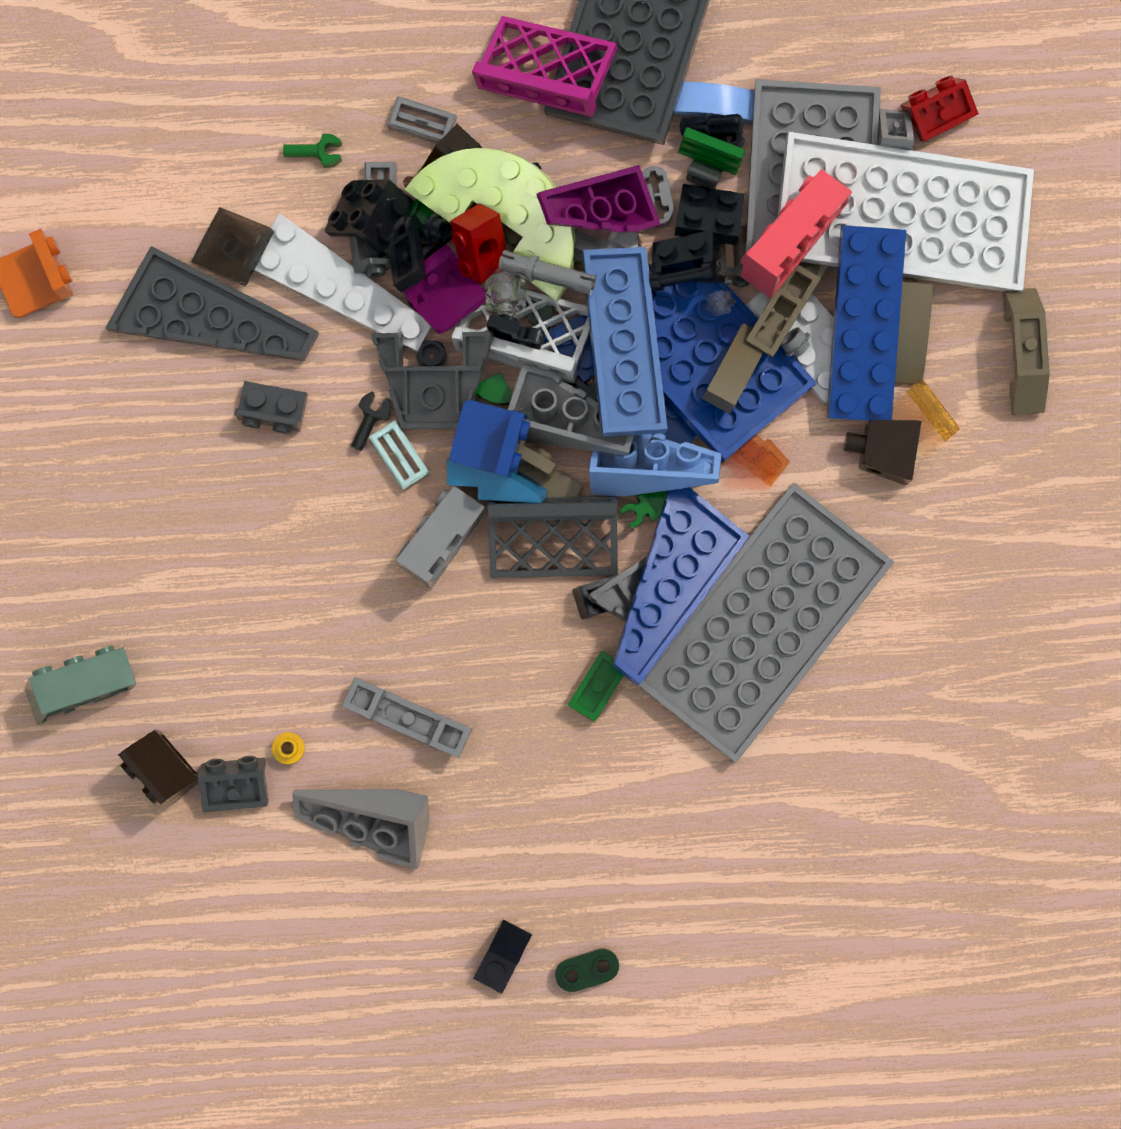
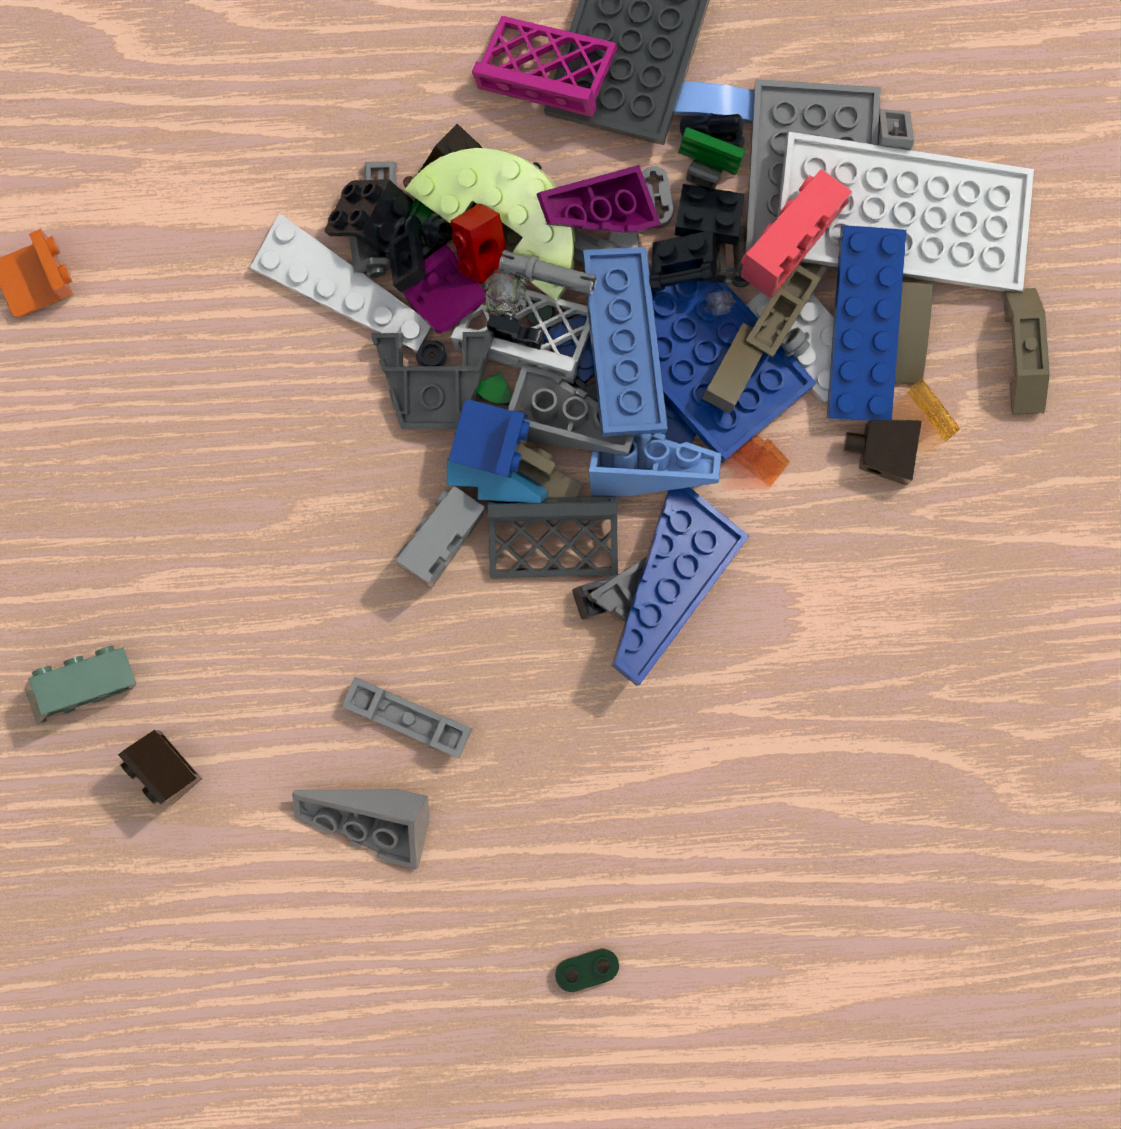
(191, 307): dark grey wing -> none
(232, 246): clear smoke plate -> none
(233, 784): dark grey bracket -> none
(271, 407): dark grey bracket -> none
(297, 753): yellow plate -> none
(316, 150): green bar -> none
(369, 419): pearl dark grey bar -> none
(414, 478): light aqua tile -> none
(424, 109): light grey tile -> none
(502, 956): black slope -> none
(596, 687): green plate -> none
(650, 505): green plate -> none
(765, 622): light grey plate -> none
(940, 107): red bracket -> none

